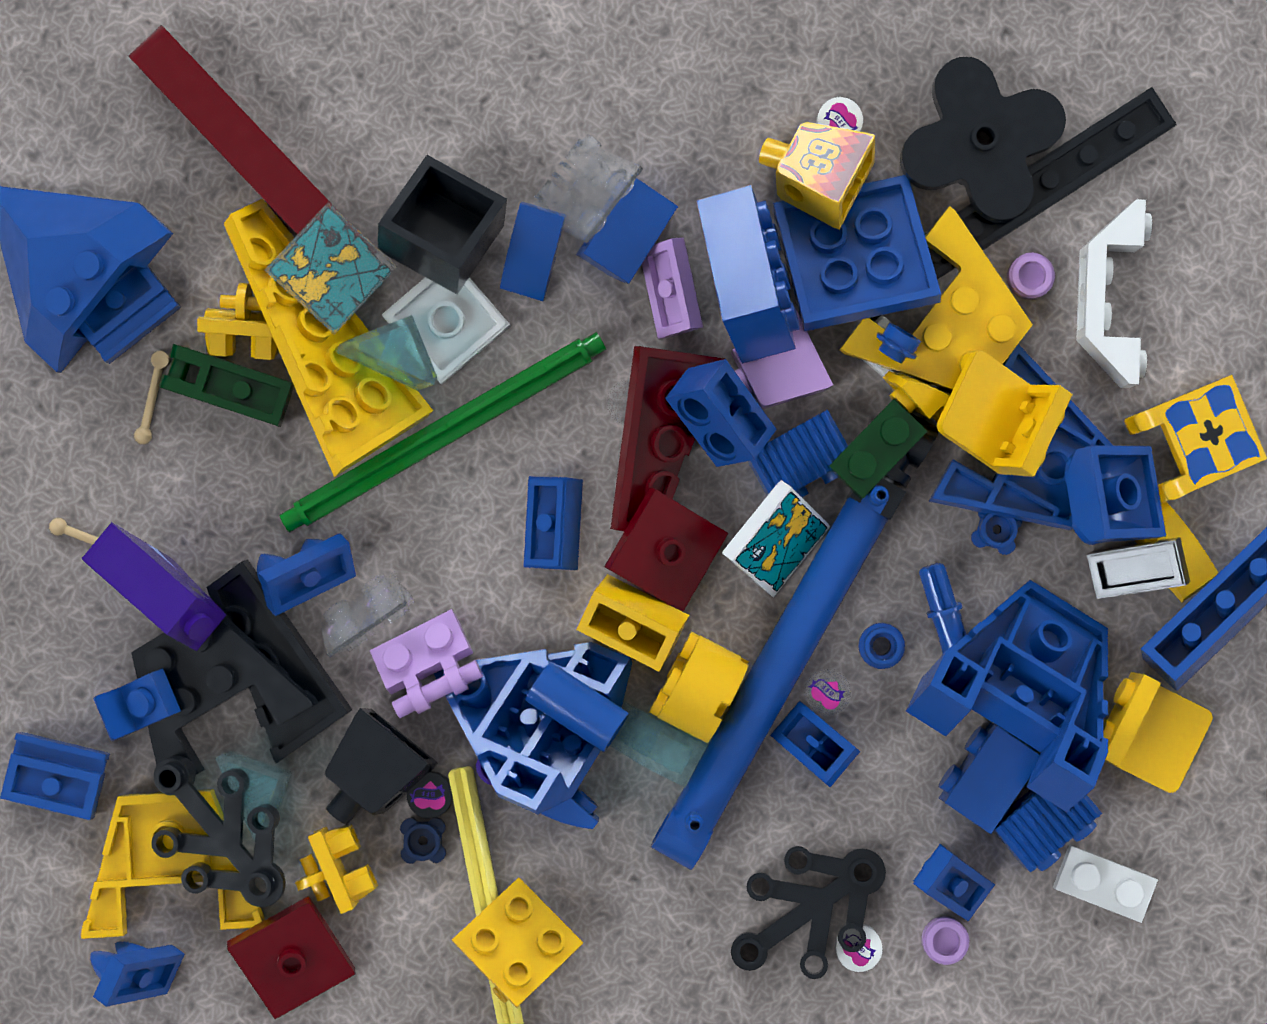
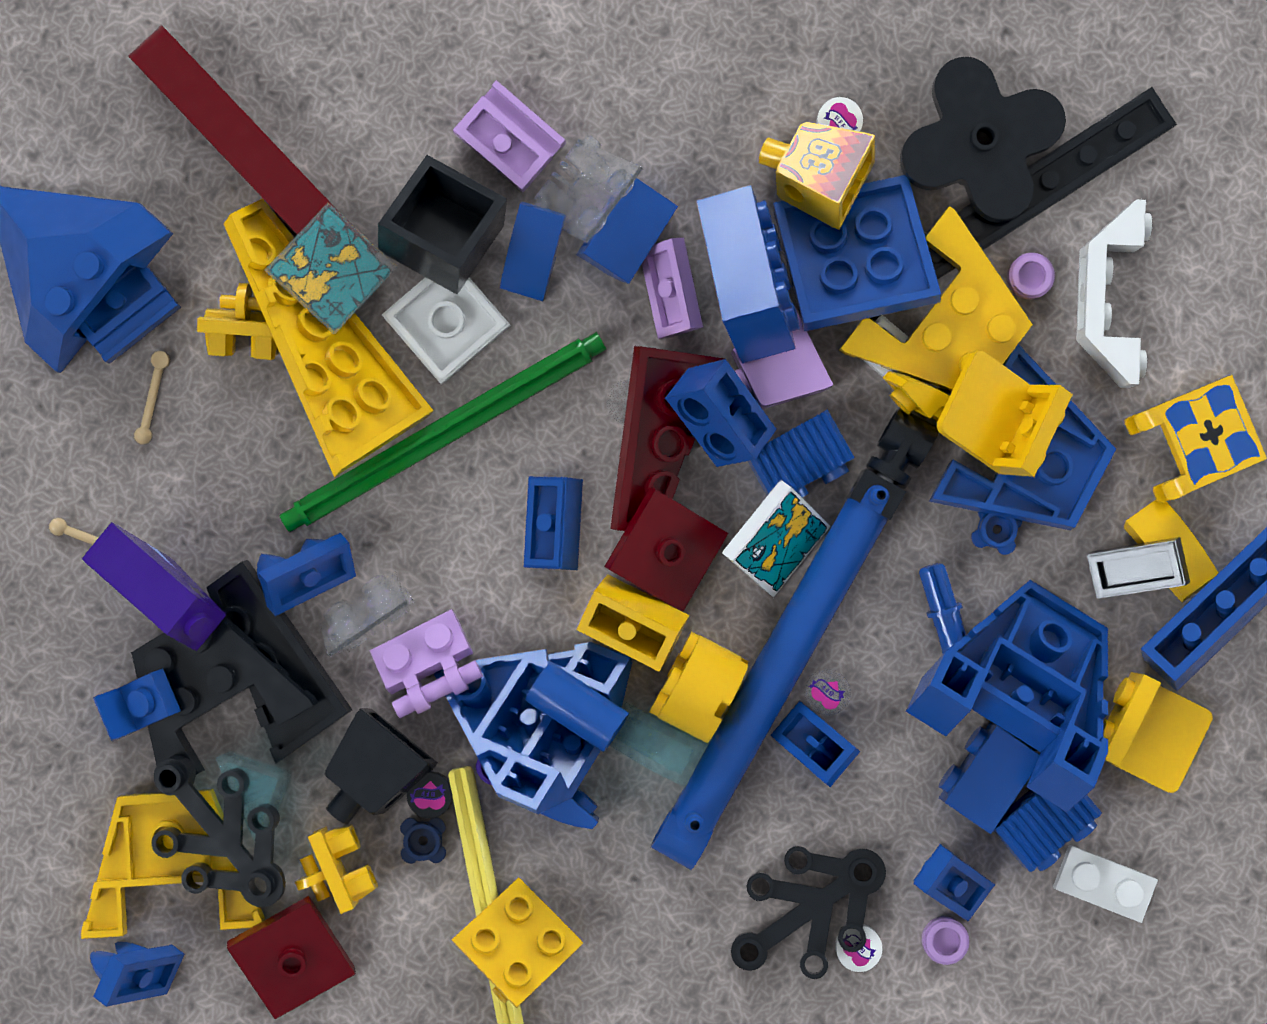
(55, 775): blue plate -> none
(228, 386): dark green plate -> none
(394, 352): clear light blue slope -> none
(509, 136): none -> lavender plate
(877, 449): dark green plate -> none
(896, 642): blue plate -> none
(898, 343): blue plate -> none
(1114, 494): blue slope -> none

